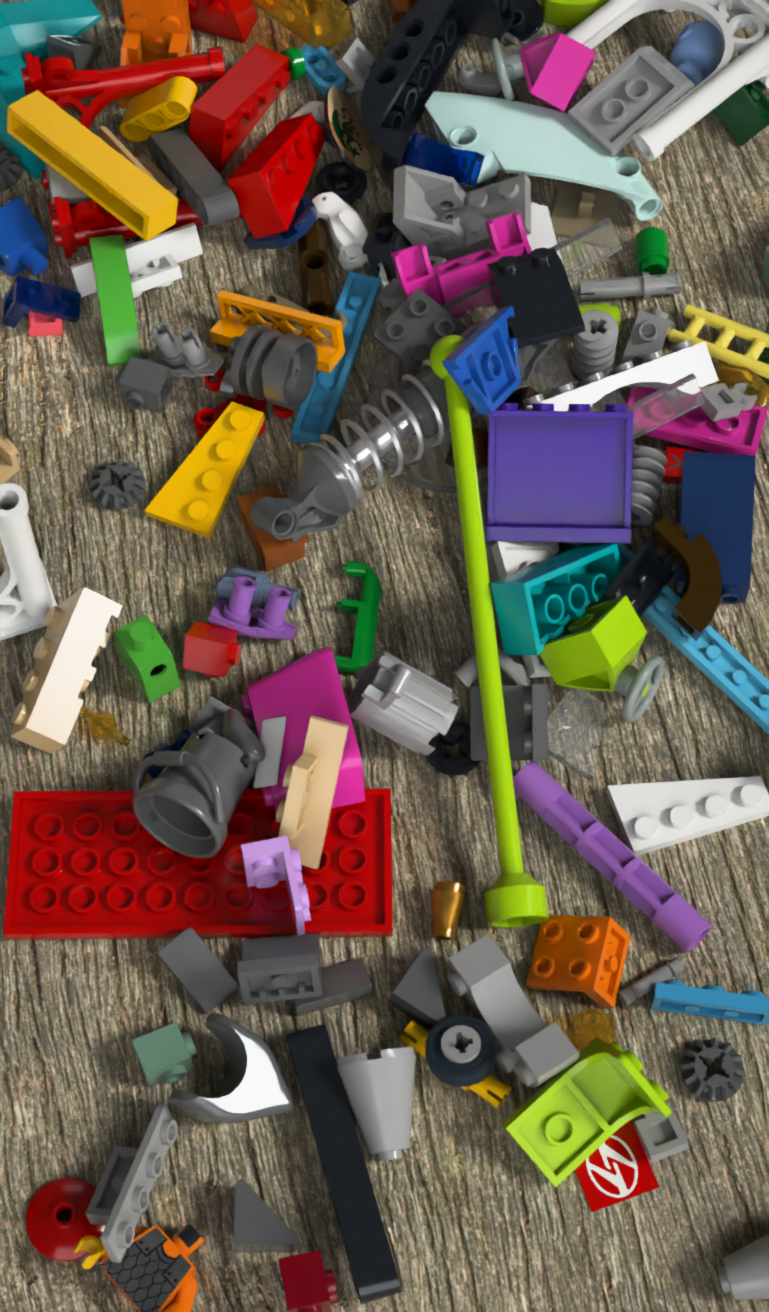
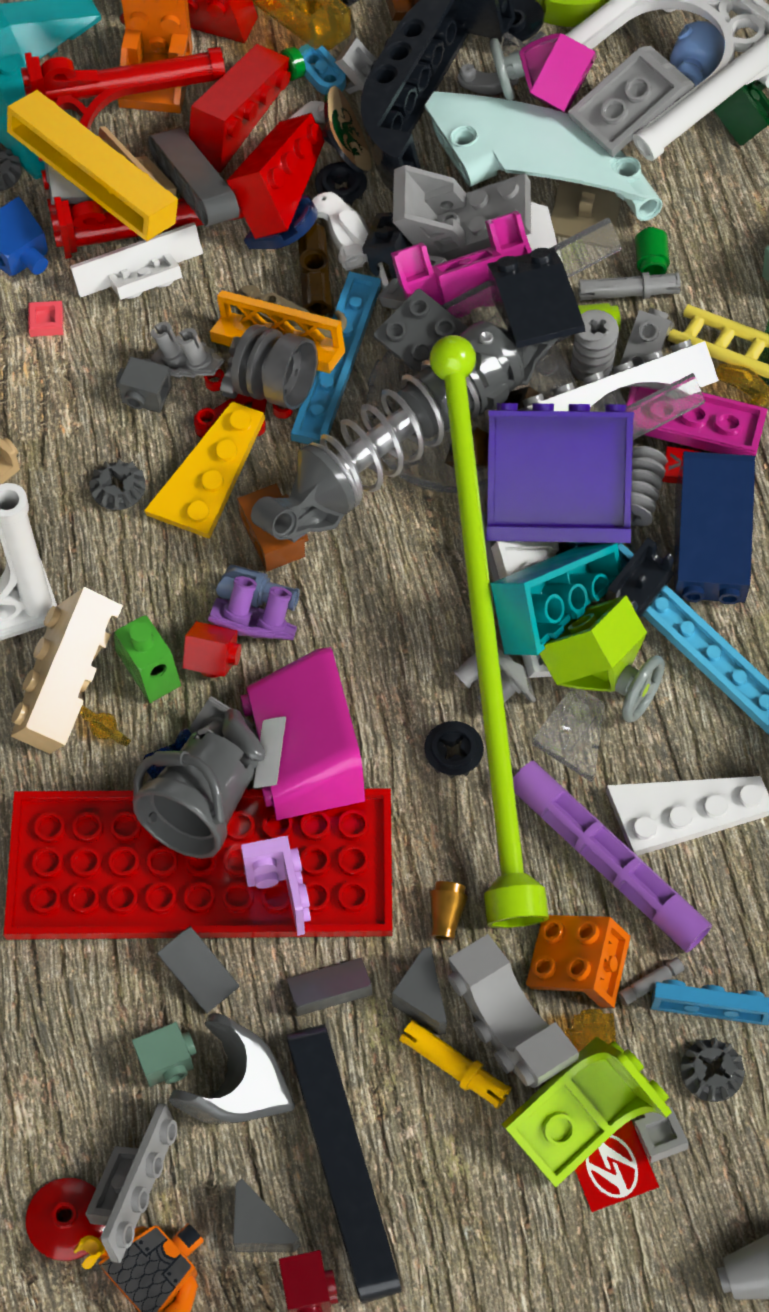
(40, 298): clear blue bracket -> none
(75, 48): dark grey slope -> none
(115, 299): bright green slope -> none
(158, 109): yellow beam -> none
(280, 968): dark grey bracket -> none
(312, 789): tan bracket -> none
(367, 616): green piece -> none
(381, 1097): light grey cone -> none
(401, 702): light grey container -> none
(444, 160): clear blue bracket -> none
(453, 1063): black wheel -> none
(487, 363): blue wing -> none
(525, 719): dark grey bracket -> none
(701, 575): dark brown arch -> none
(726, 402): light grey plate -> none

